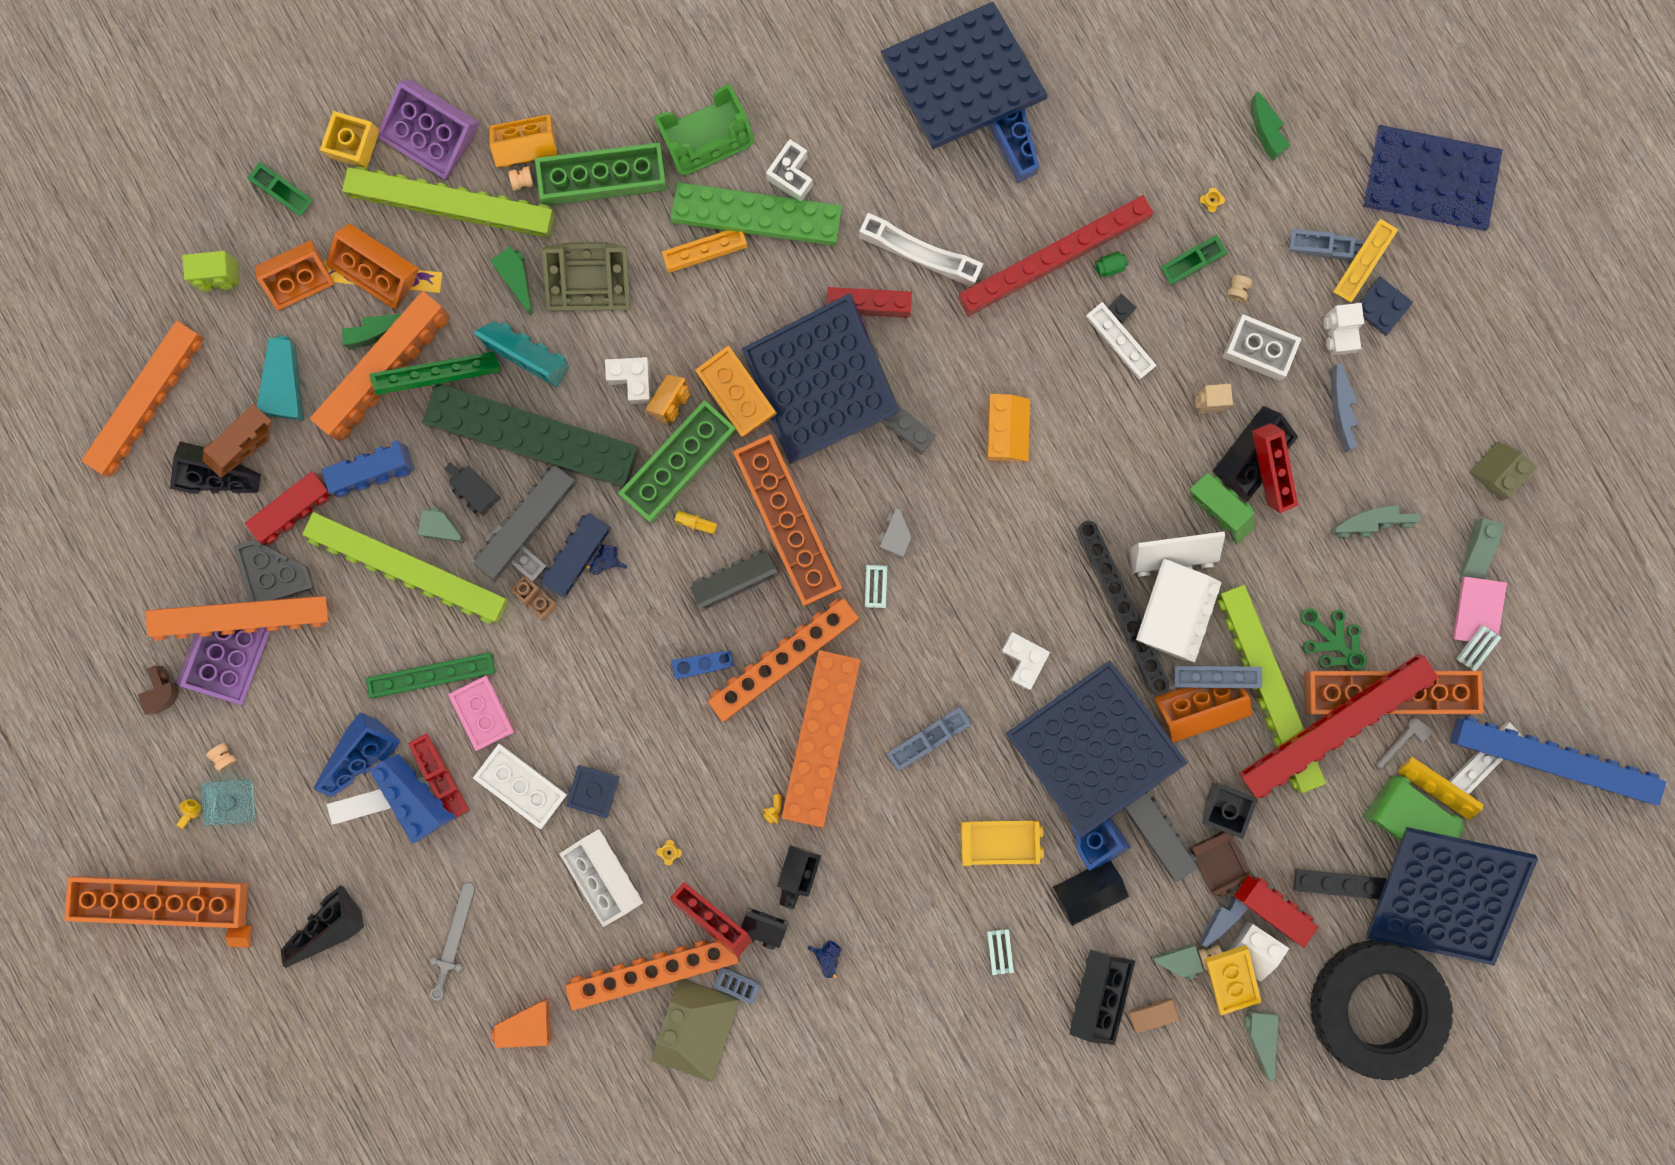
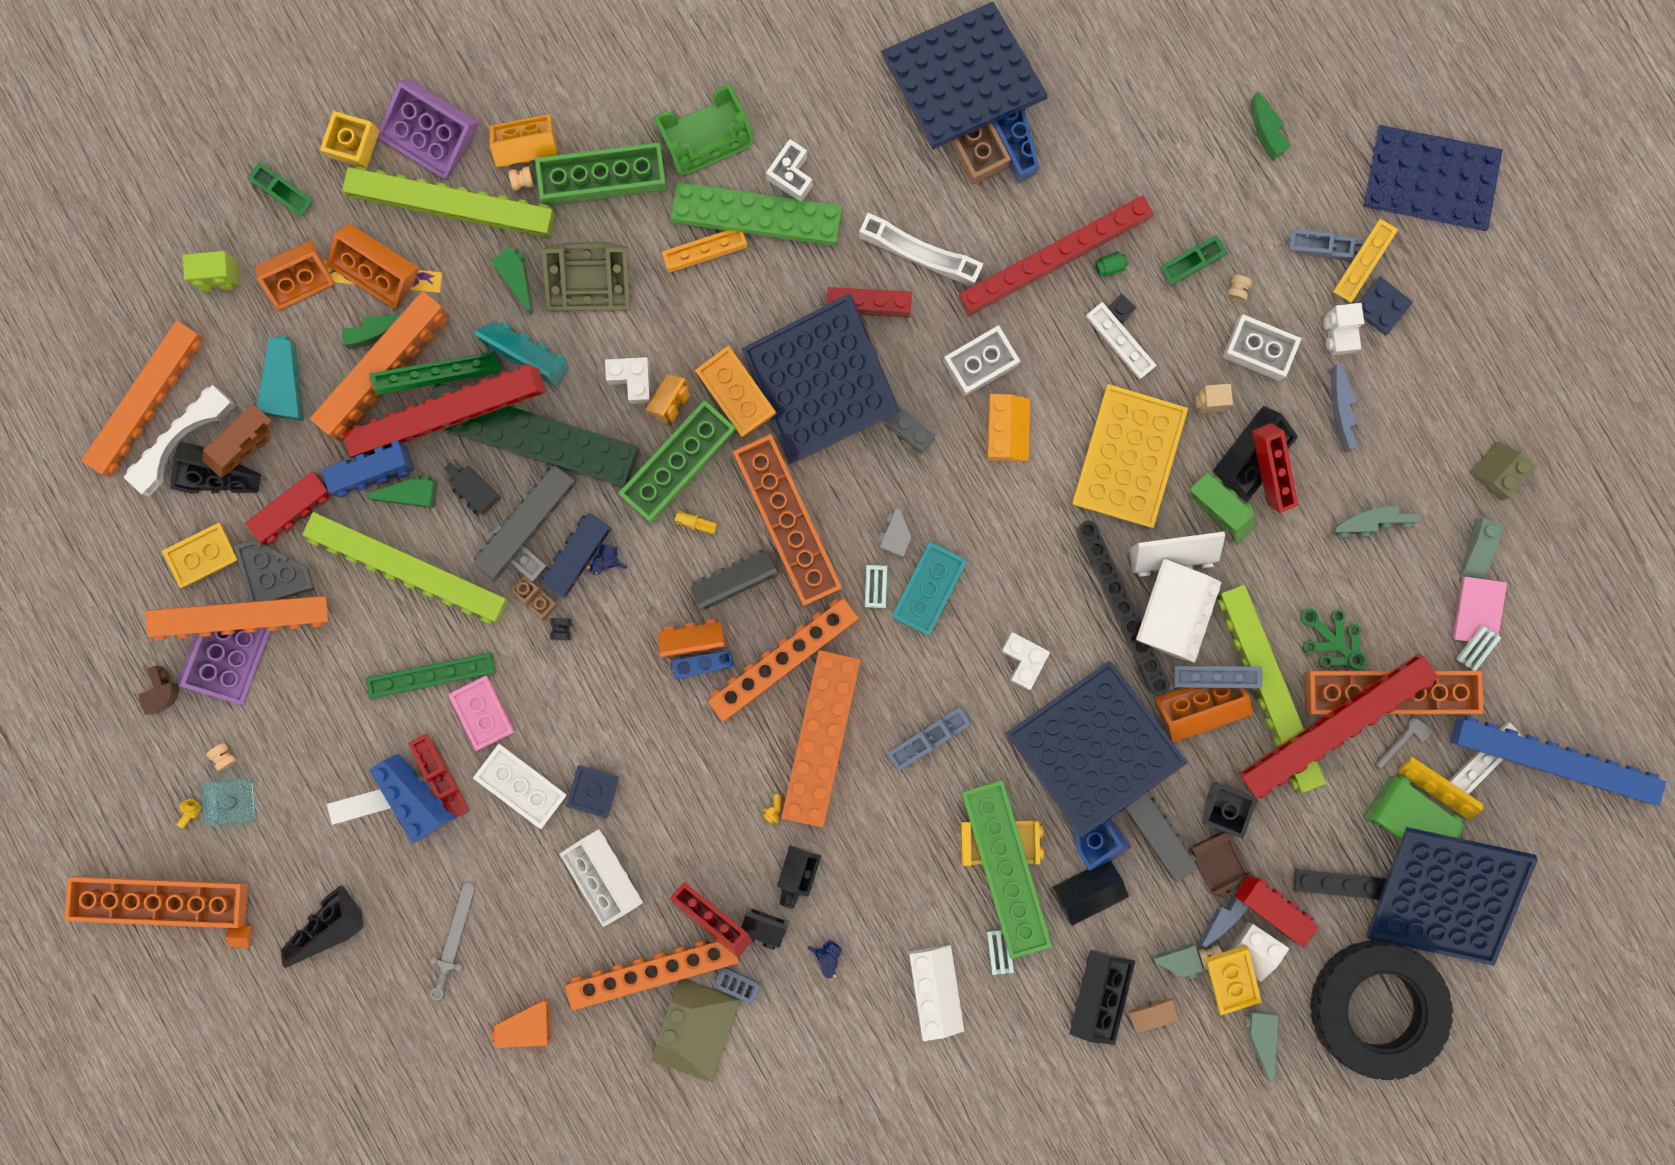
(150, 469): none -> white arch
(200, 555): none -> yellow plate
(359, 748): blue wedge -> none
(411, 492): none -> green slope
(438, 526): sand green slope -> none
(445, 411): none -> red brick
(560, 634): none -> black wheel
(669, 846): yellow plate -> none
(691, 639): none -> orange slope
(929, 588): none -> teal plate
(936, 992): none -> white slope
(981, 153): none -> medium nougat brick
(981, 361): none -> white brick
(1006, 869): none -> bright green plate
(1129, 456): none -> yellow plate
(1216, 195): yellow plate -> none

